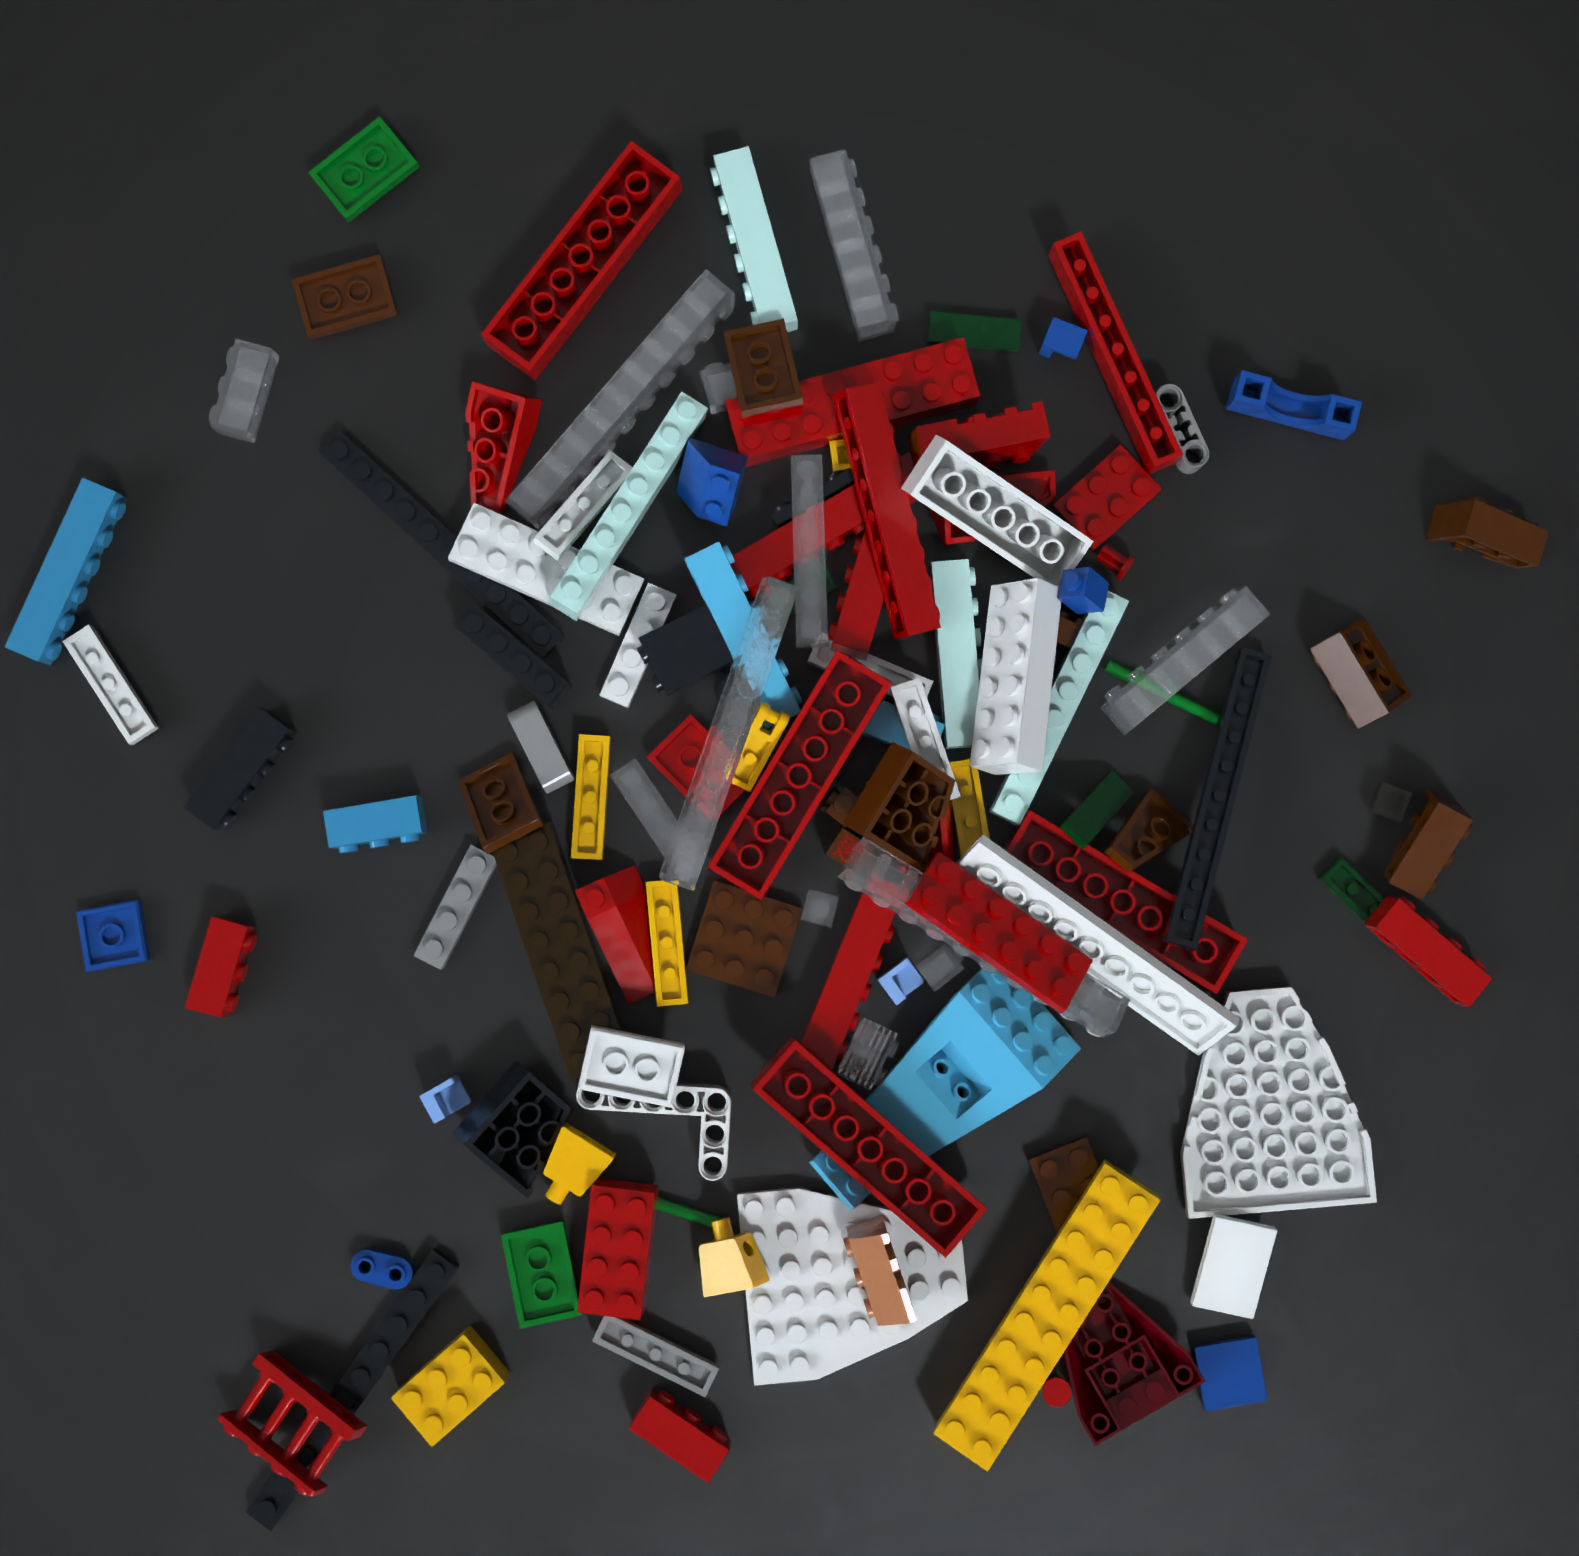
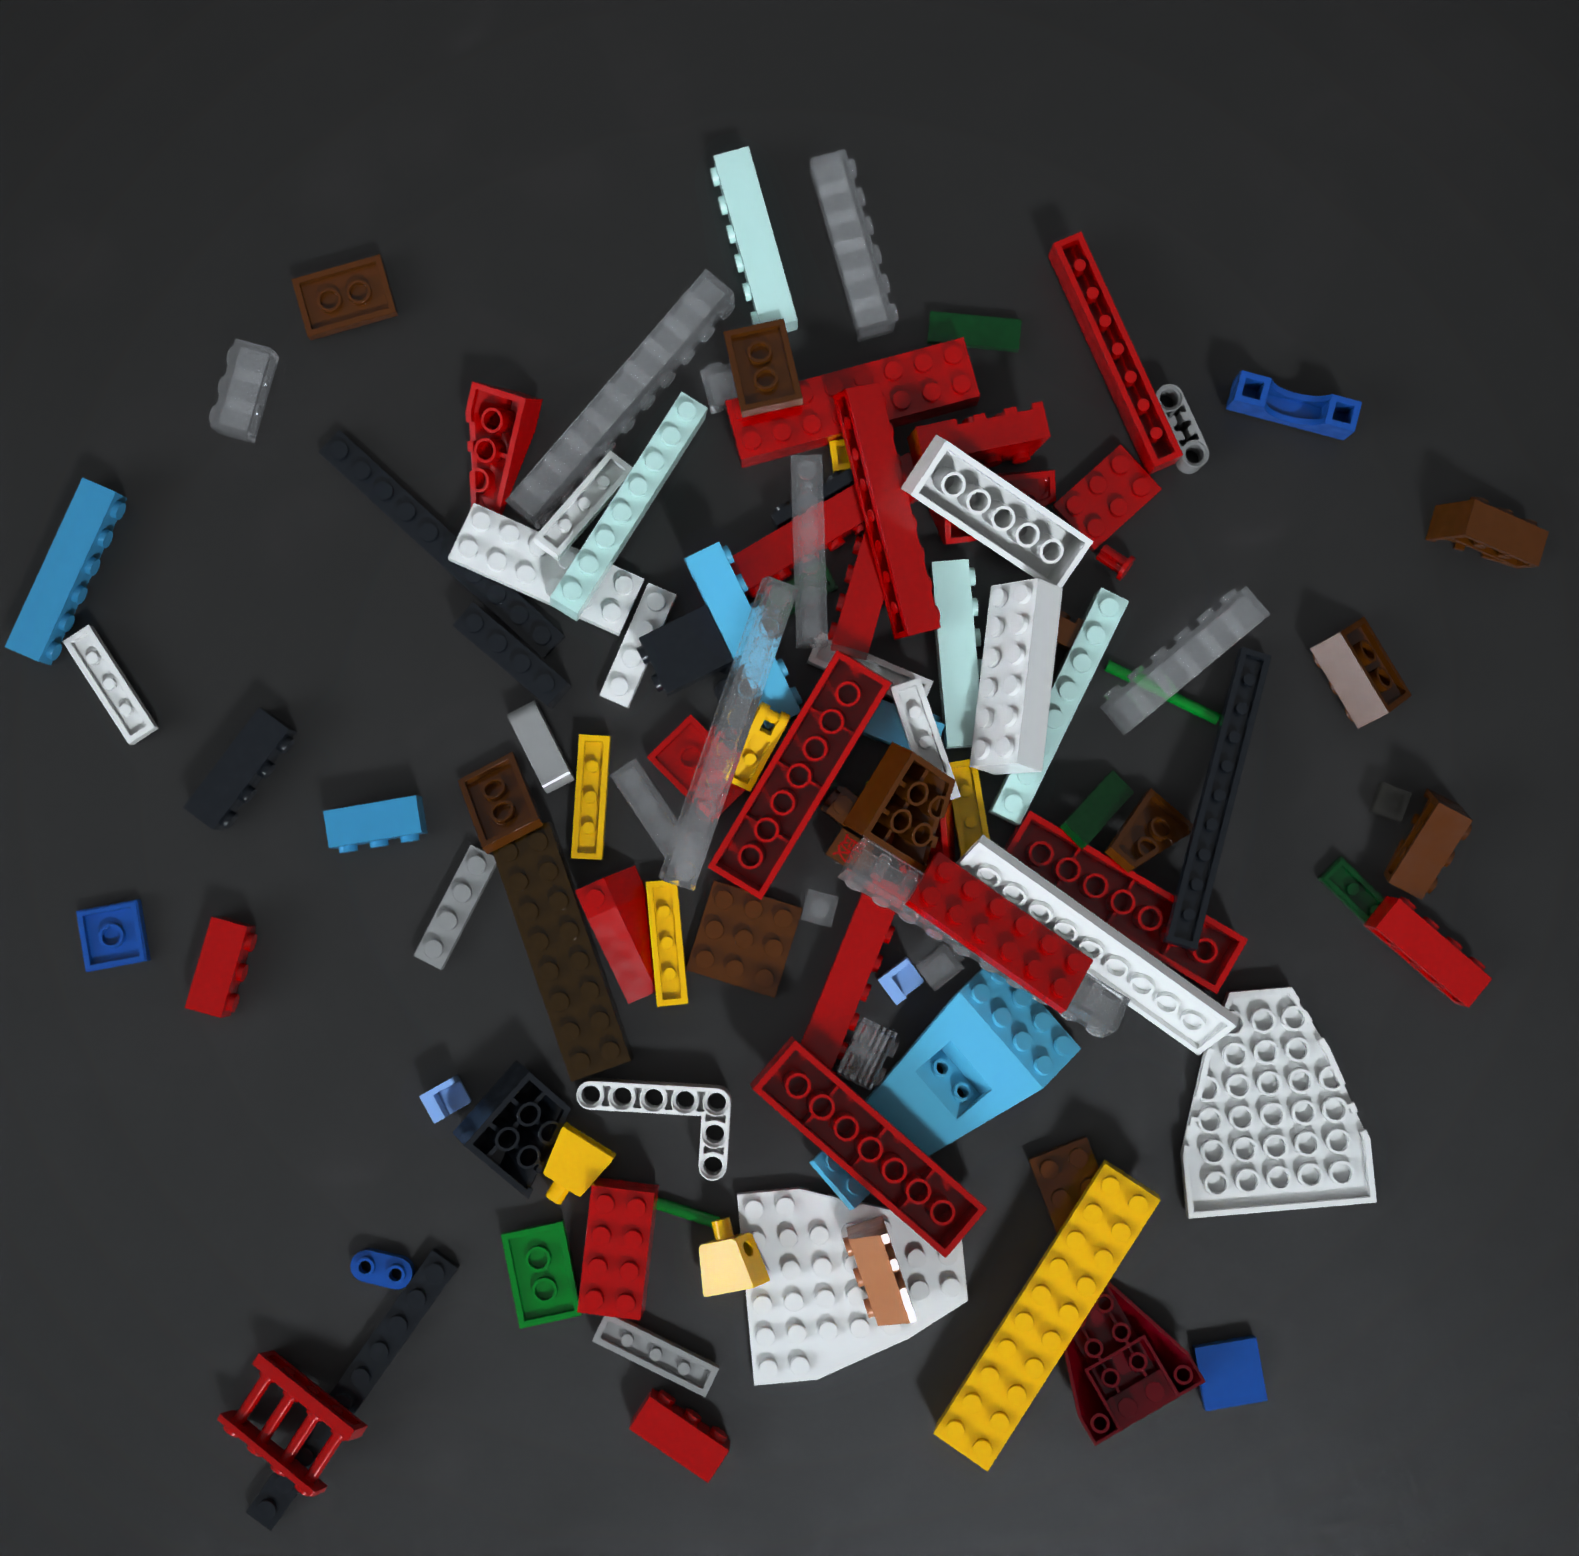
(364, 169): green plate -> none
(451, 1386): yellow brick -> none
(582, 261): red brick -> none
(631, 1066): white tile -> none
(711, 480): blue slope -> none
(1056, 1391): red piece -> none
(1063, 339): blue panel -> none
(1083, 590): blue brick -> none
(1233, 1266): white tile -> none

